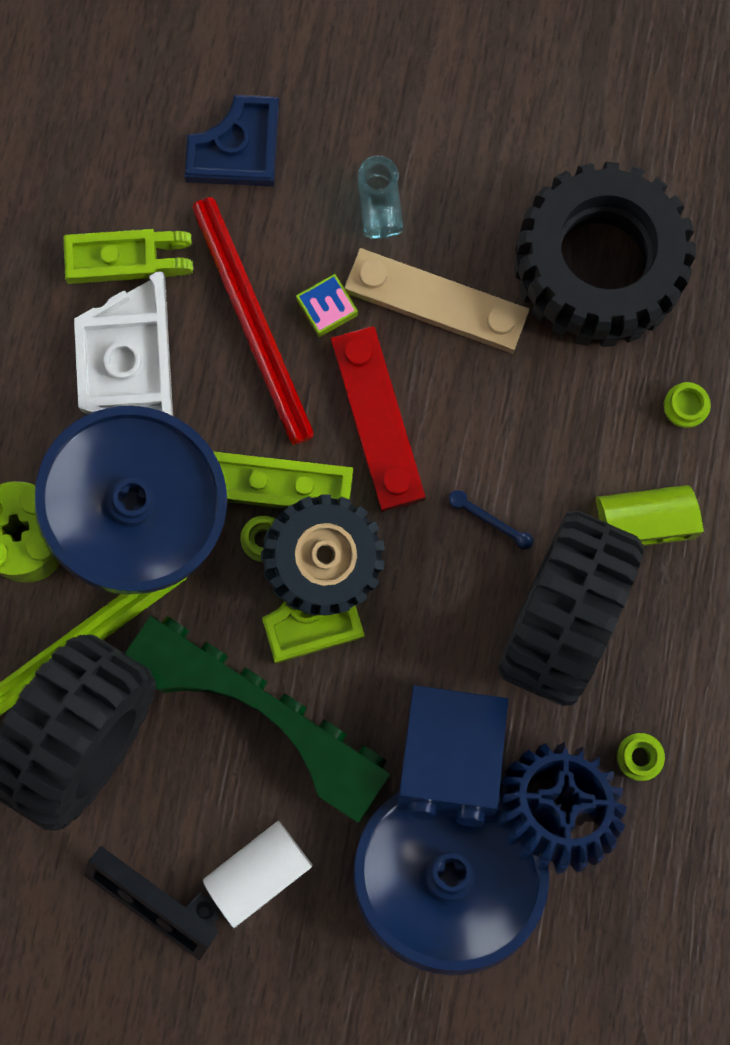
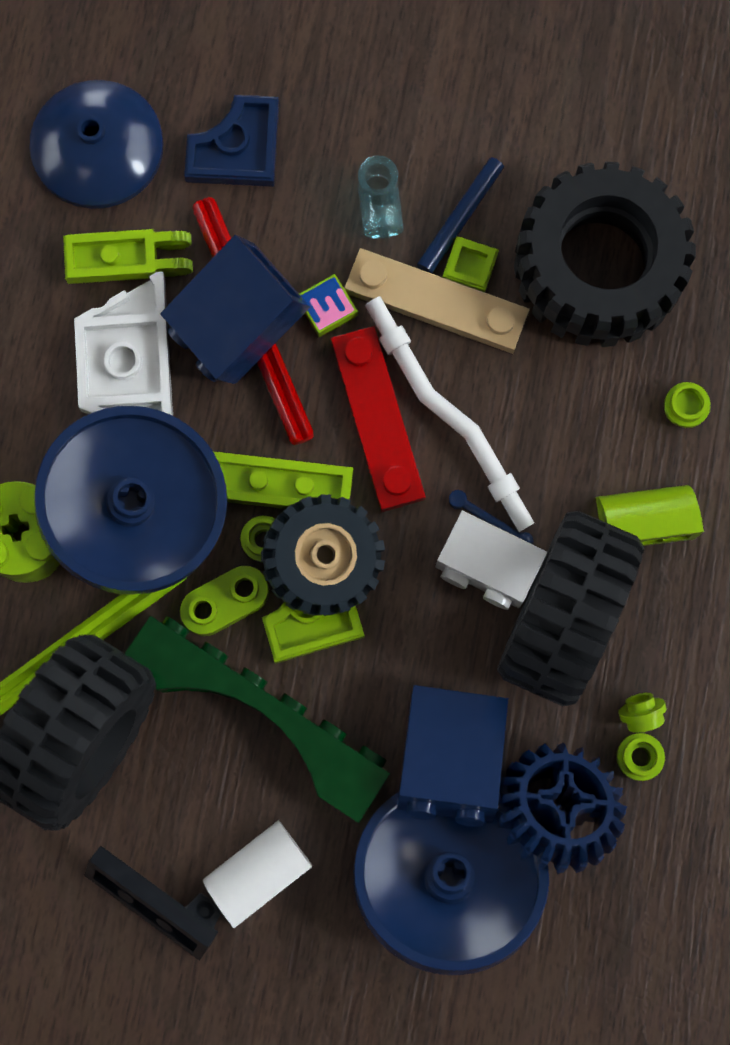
(101, 167): none -> dark blue dish
(225, 602): none -> lime plate
(233, 311): none -> dark blue brick
(460, 215): none -> dark blue bar
(470, 263): none -> lime tile
(489, 561): none -> white brick
(502, 486): none -> white bar
(643, 712): none -> lime plate

